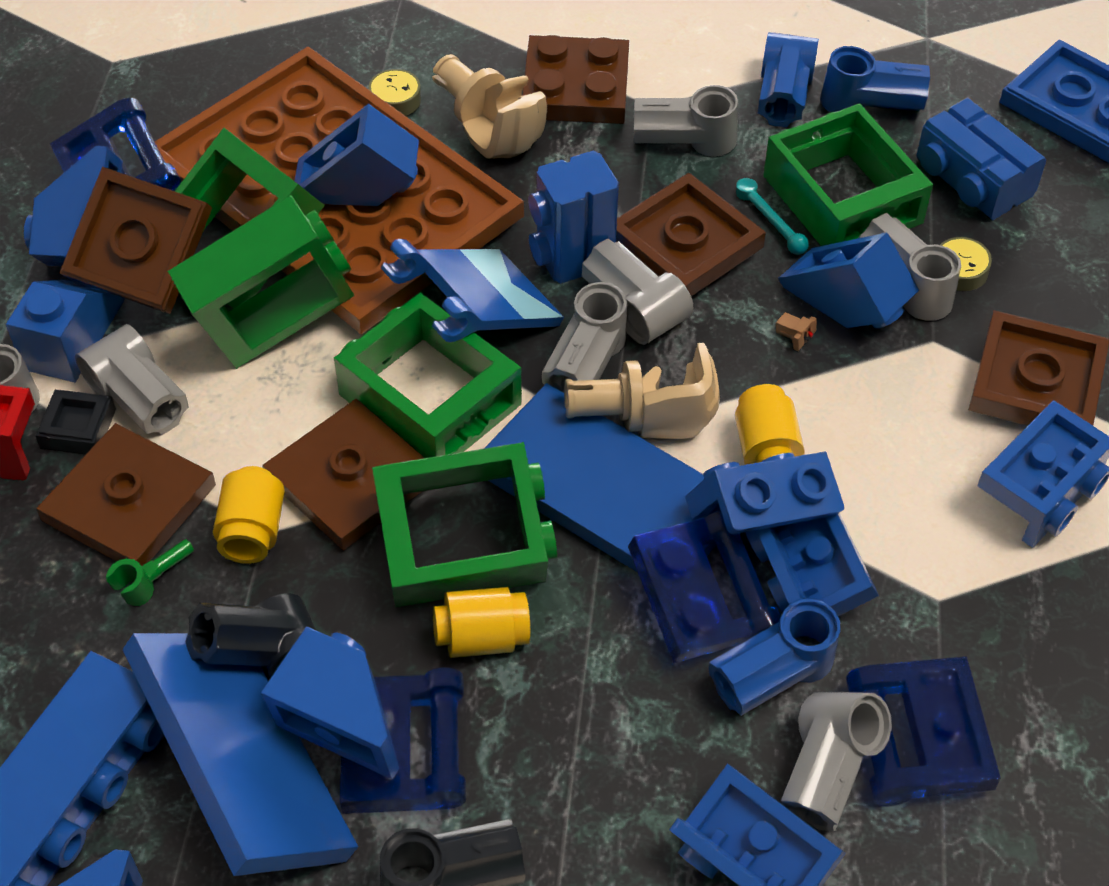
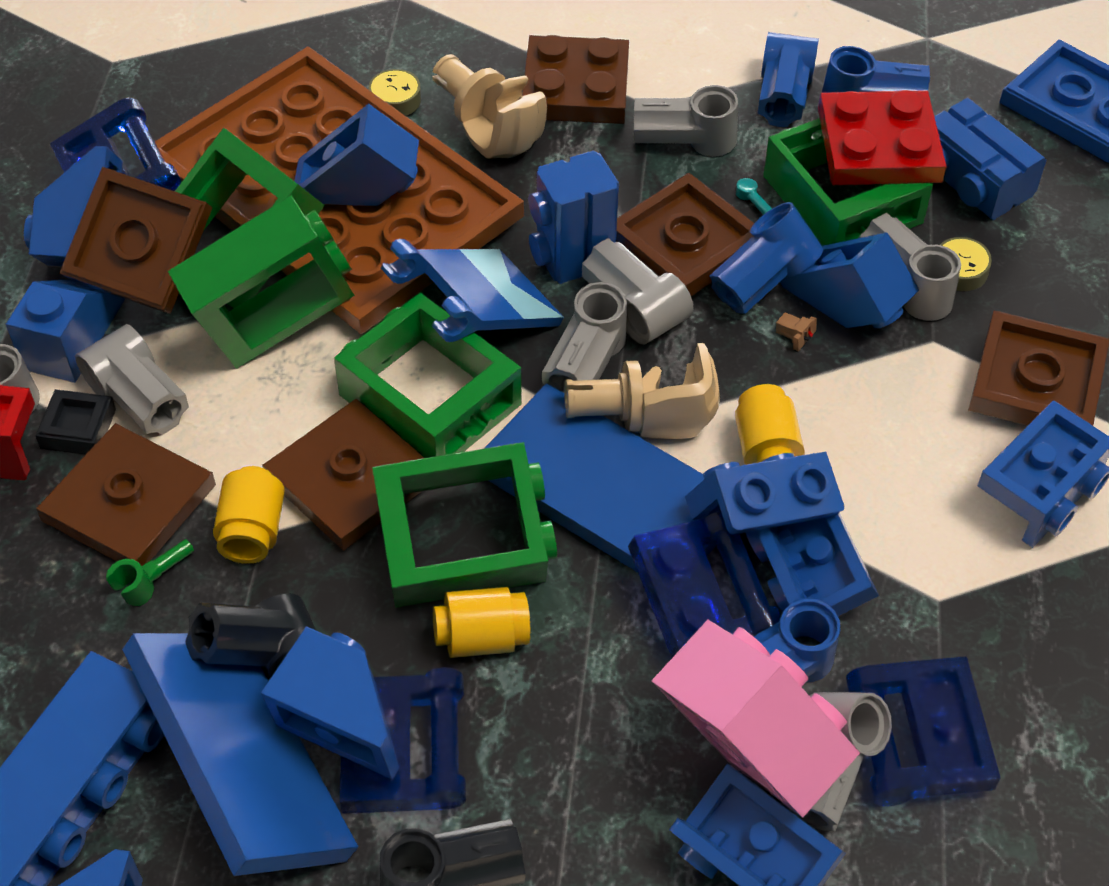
(759, 714): none -> bright pink brick
(778, 250): none -> blue piece
(881, 137): none -> red plate

